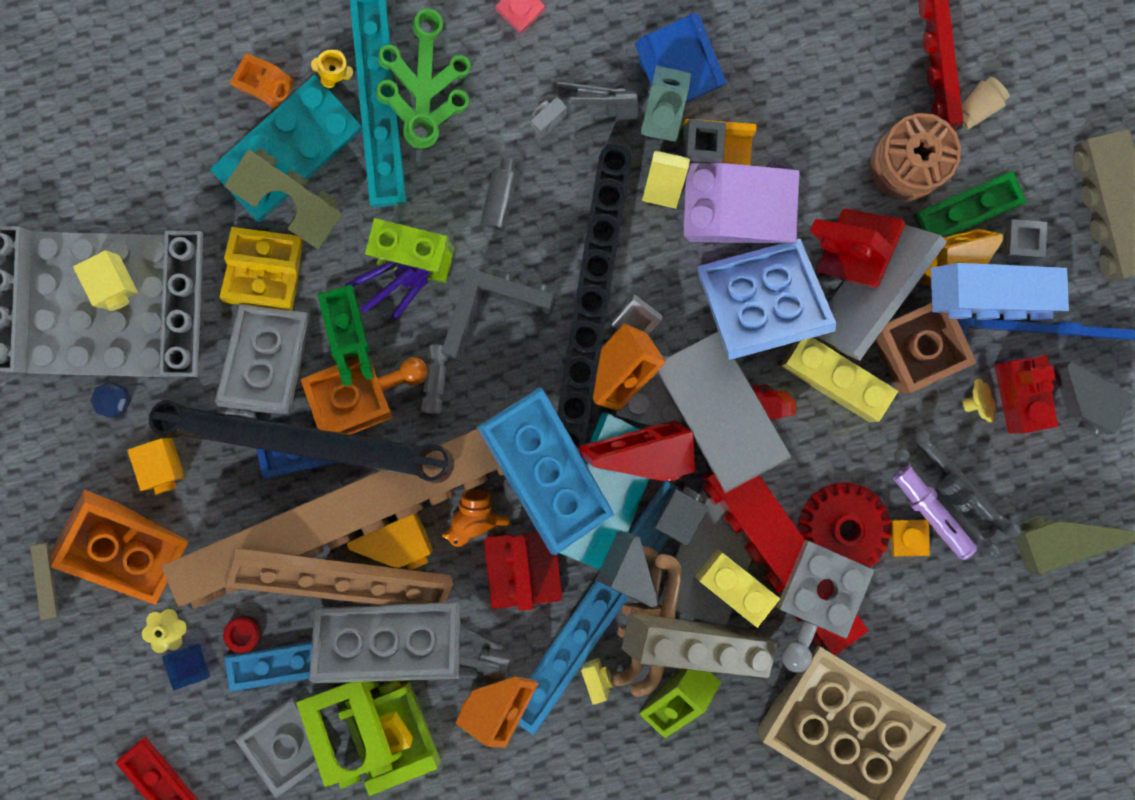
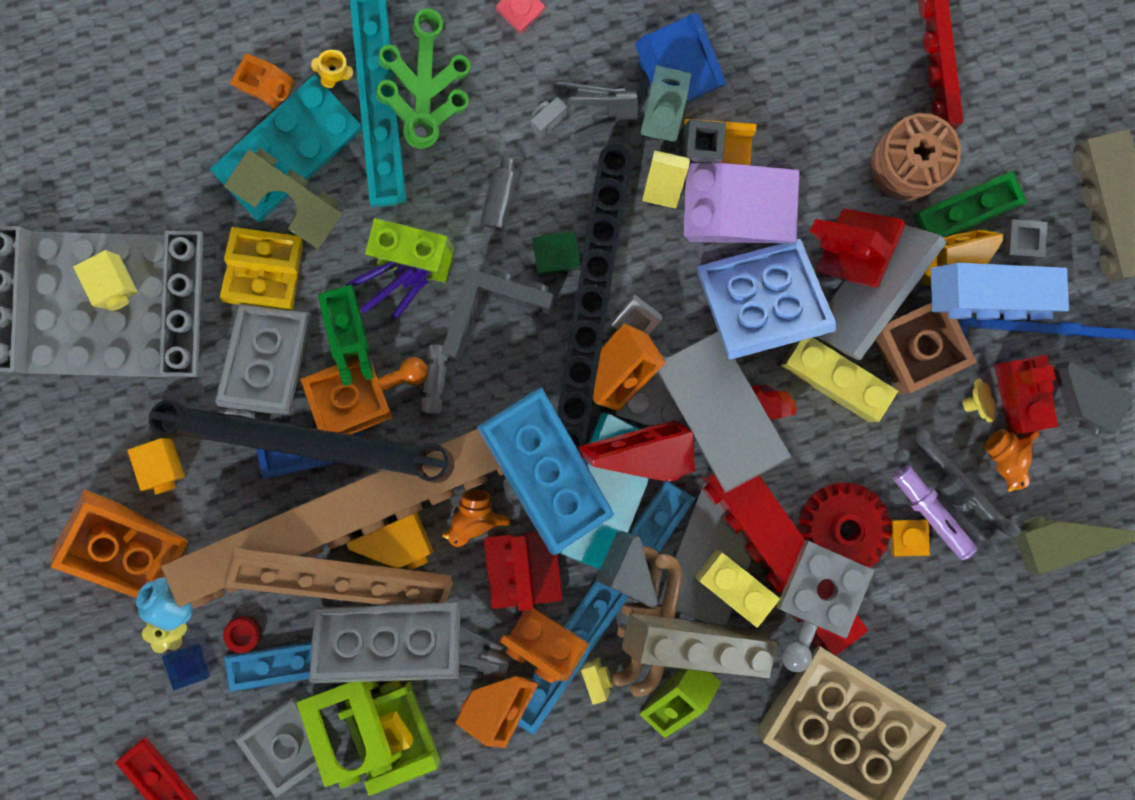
(44, 580): dark tan tile -> none
(110, 400): dark blue tile -> none
(159, 608): none -> medium azure head
(545, 645): none -> orange bracket
(556, 254): none -> dark green panel
(681, 514): dark grey brick -> none
(984, 101): tan cone -> none
(1012, 456): none -> orange animal

